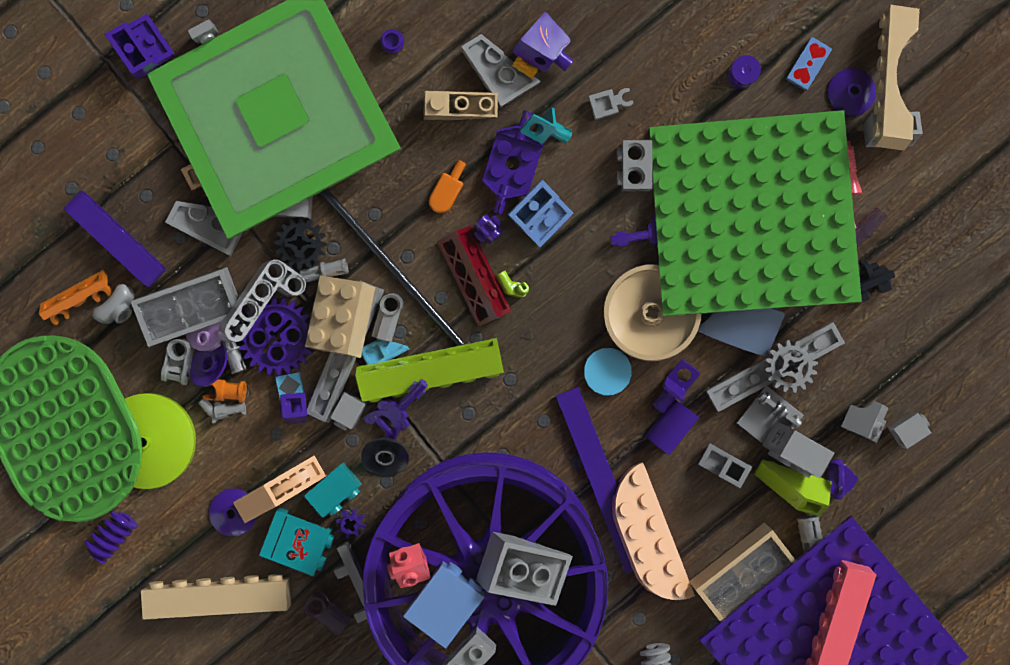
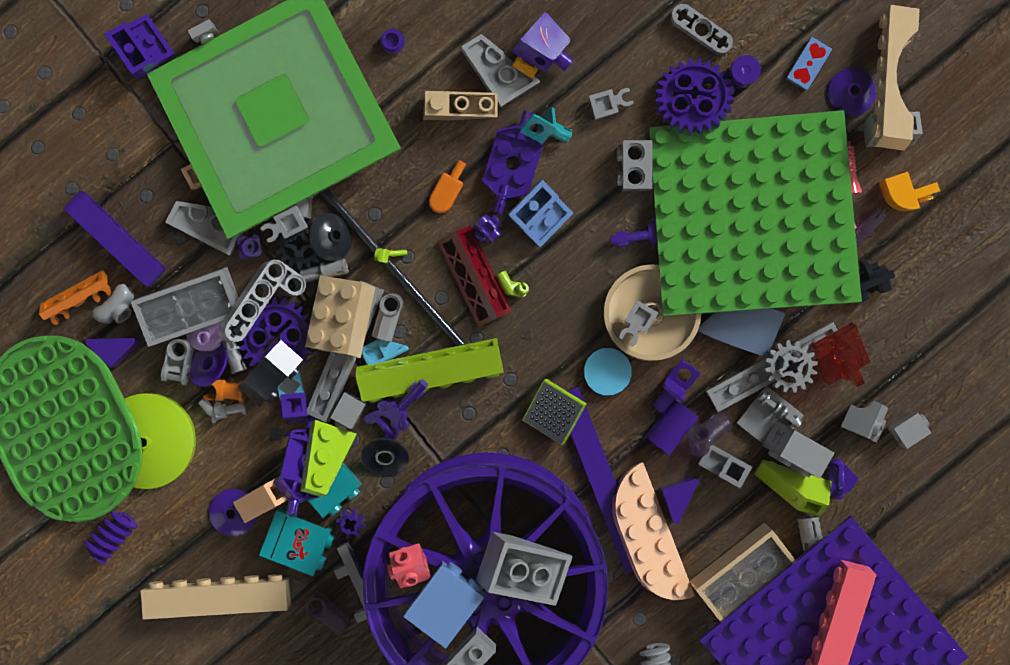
(113, 351): none -> dark purple slope
(255, 249): none -> dark purple plate
(270, 373): none -> black brick
(287, 223): none -> light grey plate
(292, 469): none -> dark purple plate
(322, 239): none -> black dish
(324, 456): none -> lime wing
(382, 255): none -> lime hand
(554, 411): none -> tile
(640, 320): none -> light grey plate
(678, 496): none -> dark purple slope
(696, 76): none -> dark purple gear
(703, 436): none -> clear purple piece
(720, 33): none -> light grey beam
(841, 356): none -> clear red bracket
(901, 195): none -> light orange brick

